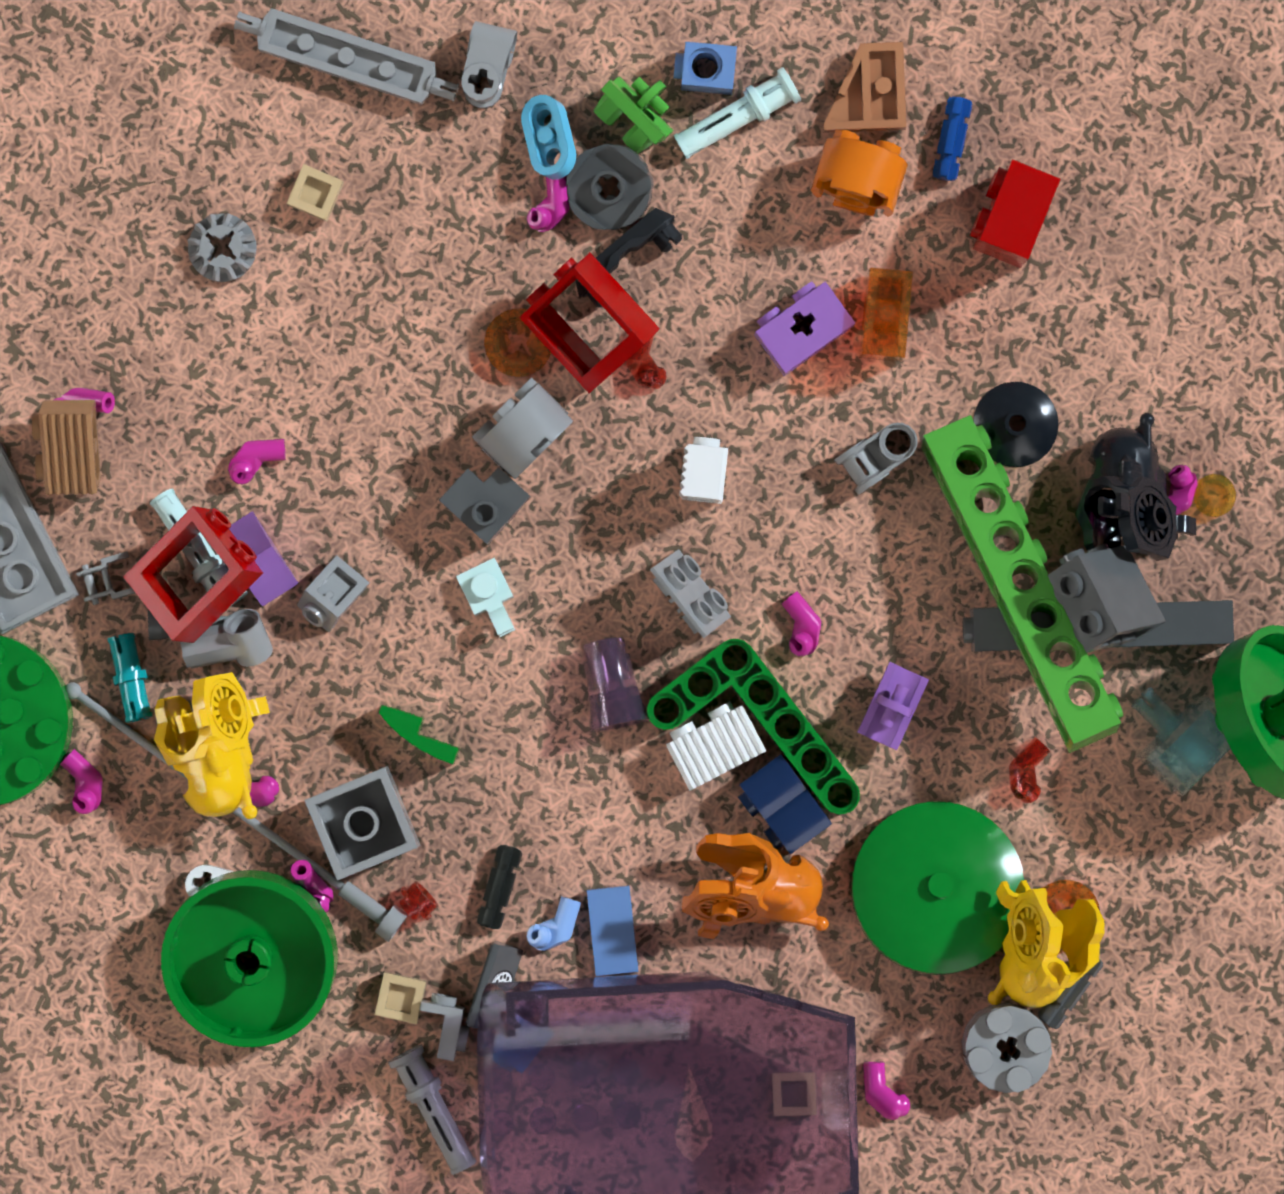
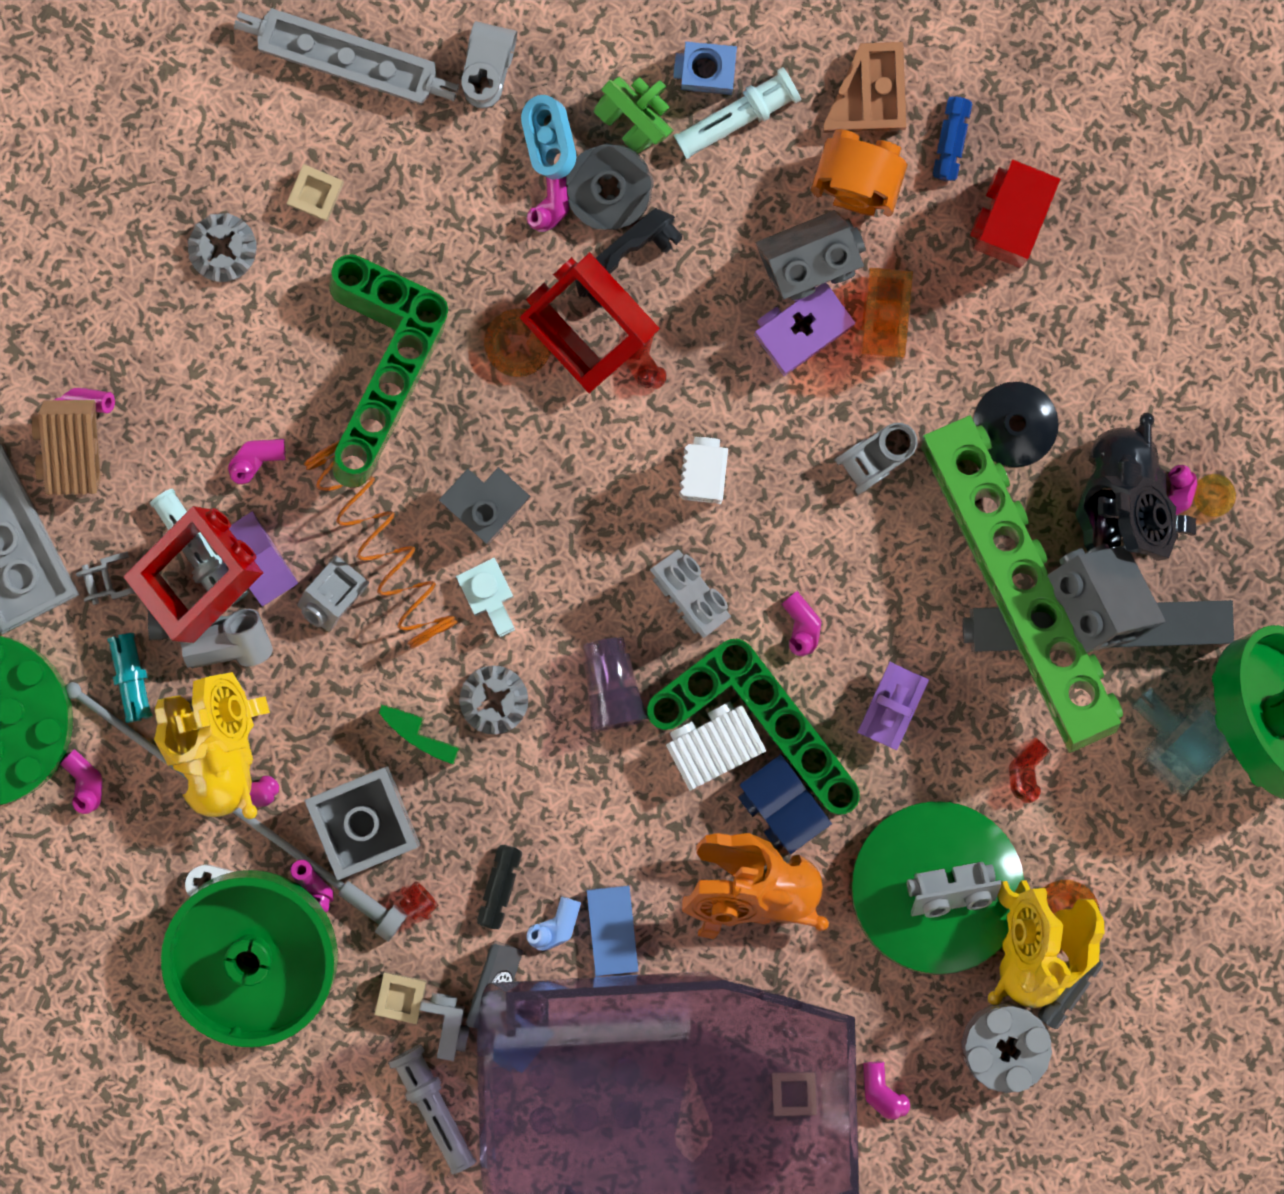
(393, 366): none -> green beam
(444, 623): none -> orange piece
(473, 695): none -> light grey gear
(523, 428): light grey brick -> none
(812, 255): none -> dark grey brick
(972, 888): none -> light grey hinge

